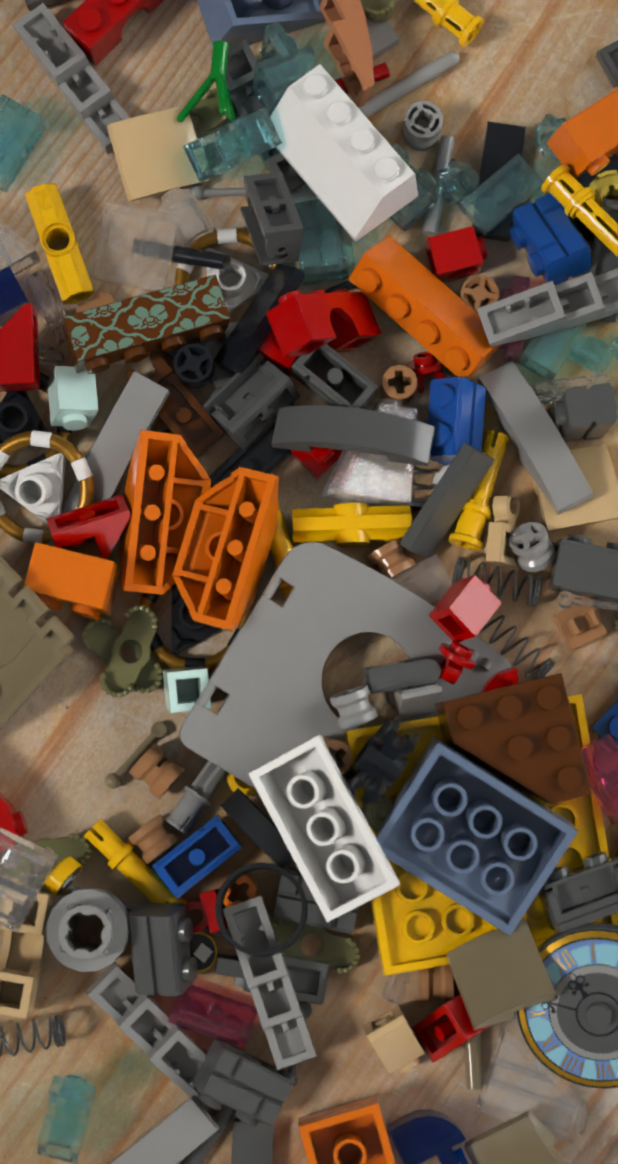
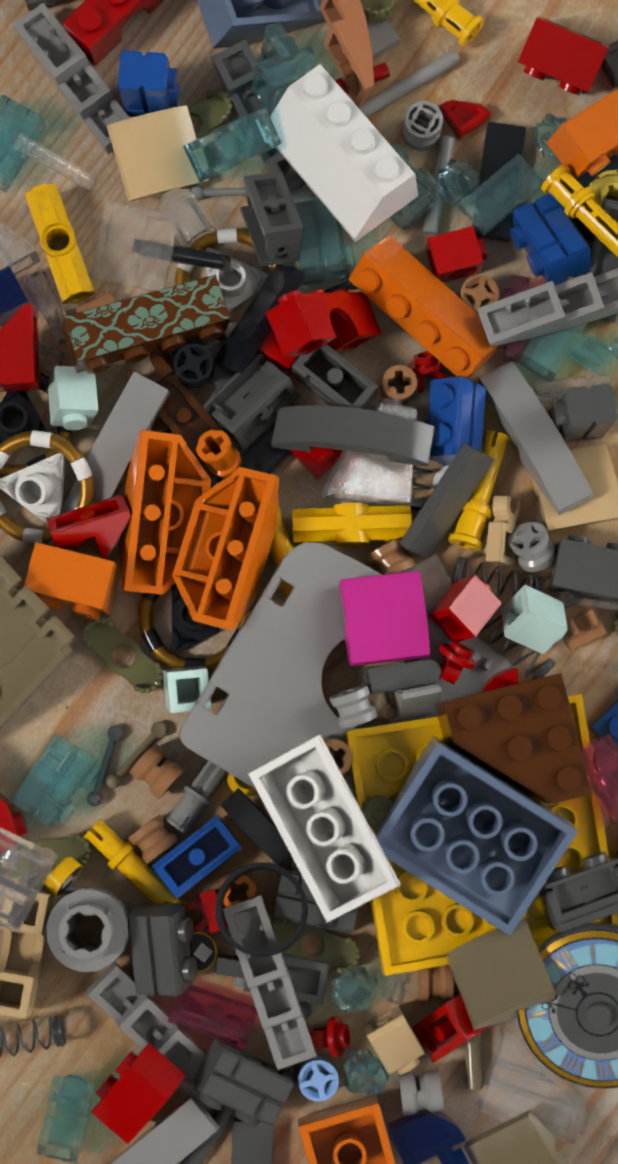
(55, 162): none -> clear piece
(56, 781): none -> clear light blue brick
(115, 734): none -> dark grey hinge
(121, 675): olive piece -> none
(138, 1093): none -> red brick
(147, 83): none -> blue brick
(217, 75): green plant -> none
(218, 453): none -> orange bush
(319, 1086): none -> light blue wheel
(334, 1036): none -> red plate
(354, 990): none -> clear light blue piece
(365, 1073): none -> clear light blue piece
(381, 761): black pin -> none
(384, 618): none -> dark pink slope
(420, 1092): none -> light grey wheel
(464, 116): none -> red tile
(534, 619): none -> light aqua brick
(562, 55): none -> red brick

